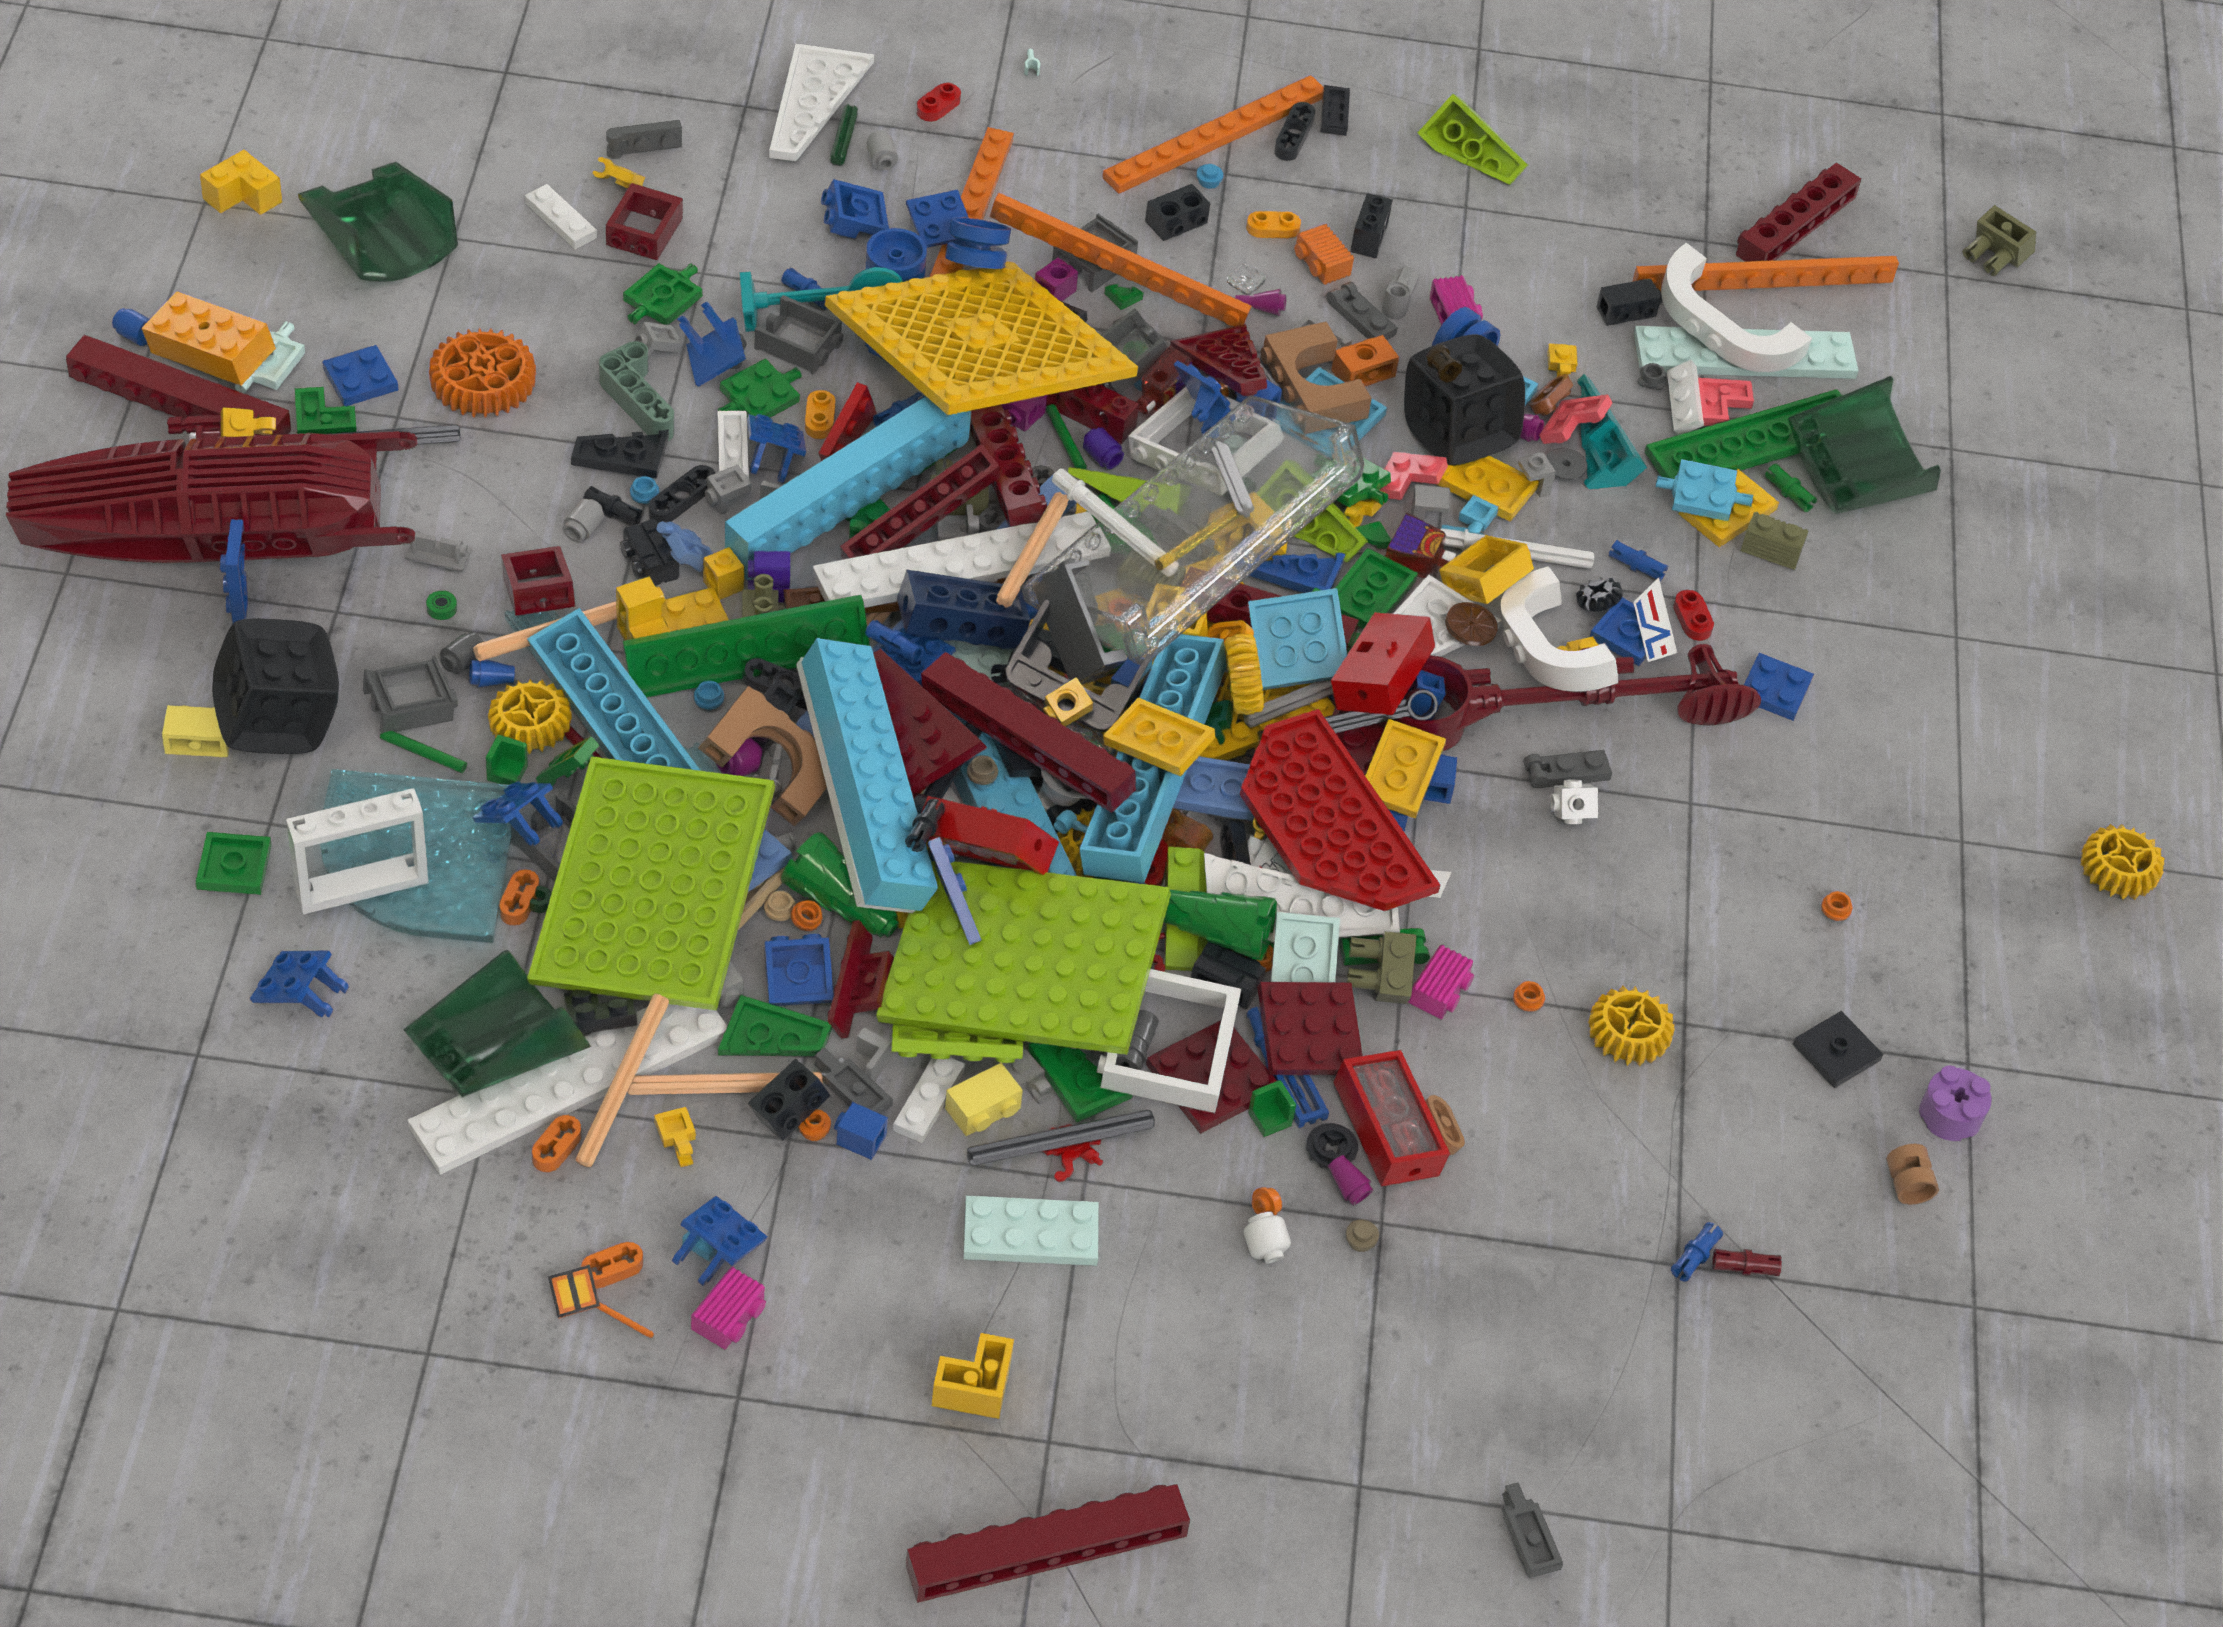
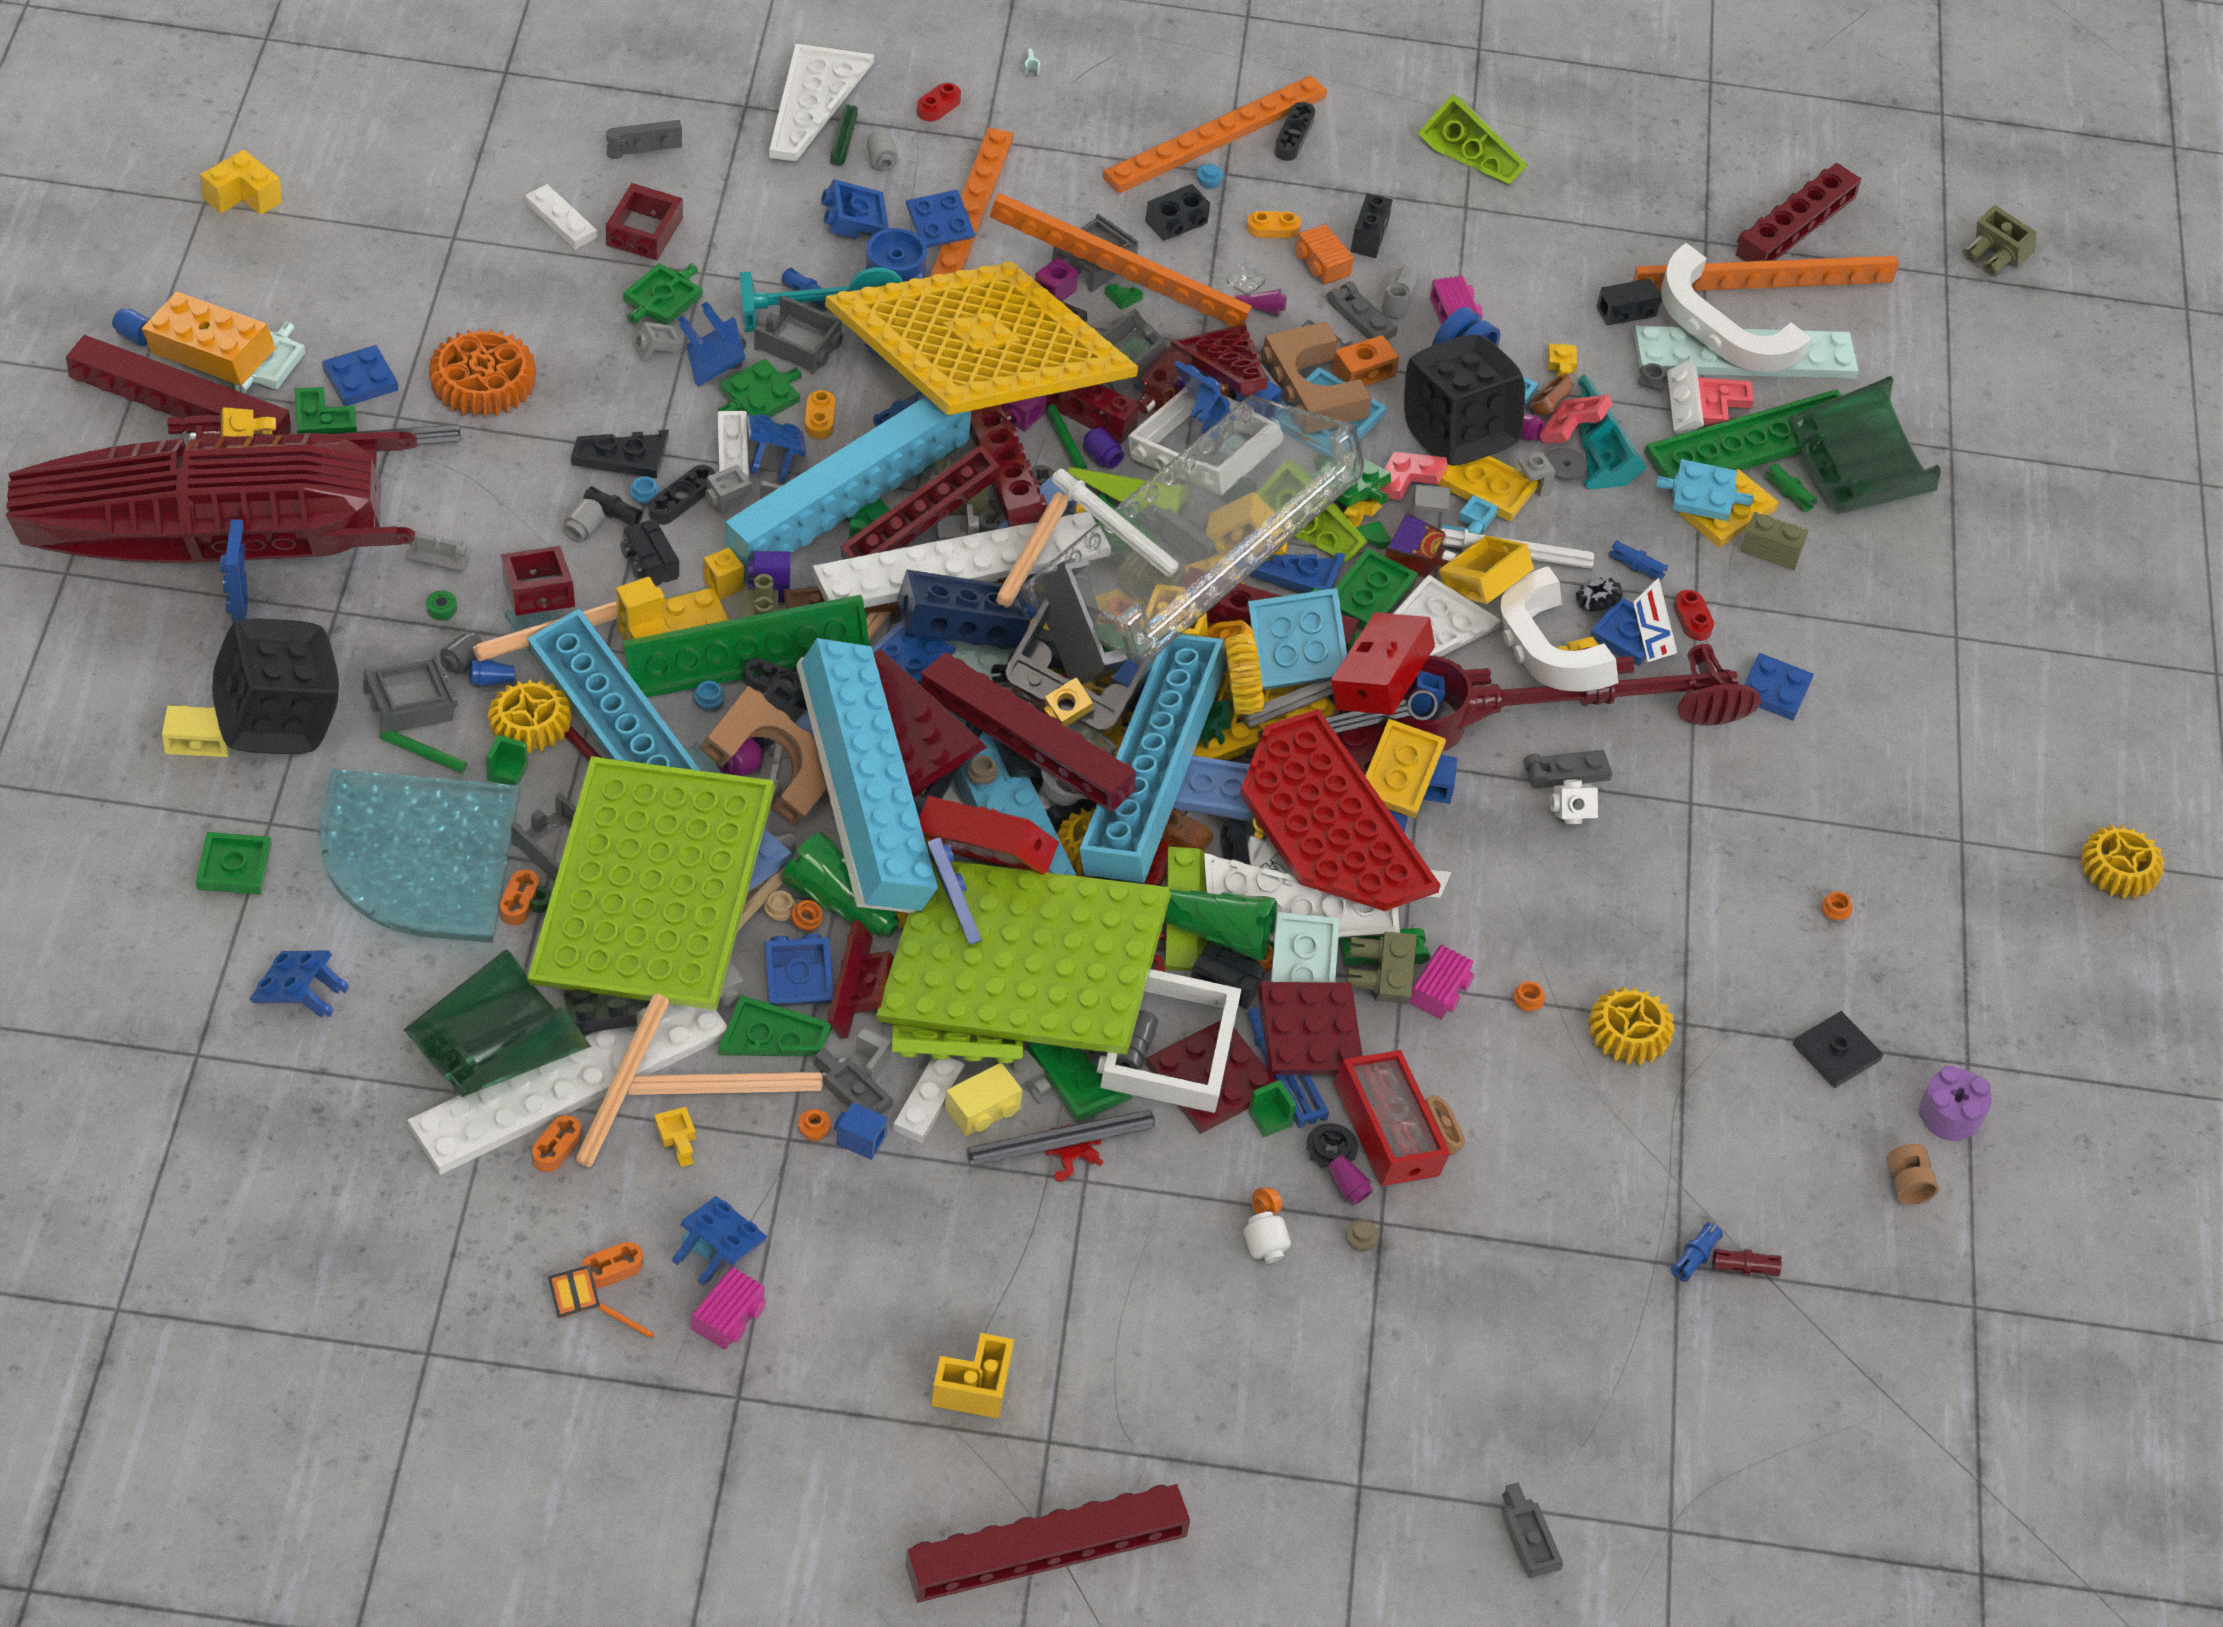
(364, 880): white window -> none
(386, 224): clear green windscreen -> none
(507, 808): blue plate -> none
(569, 761): green plate -> none
(623, 176): yellow plate -> none
(623, 379): sand green beam -> none
(685, 545): medium blue plate -> none
(789, 1099): black brick -> none
(851, 422): red wing -> none
(894, 641): blue pin -> none
(925, 825): black pin -> none
(978, 243): blue wheel -> none
(1031, 1230): light aqua plate -> none
(1068, 820): medium azure hand -> none
(1159, 736): yellow plate -> none
(1196, 539): clear yellow bar -> none
(1232, 479): light grey axle -> none
(1335, 110): black plate -> none
(1443, 363): dark brown bush -> none
(1471, 624): reddish brown wheel -> none

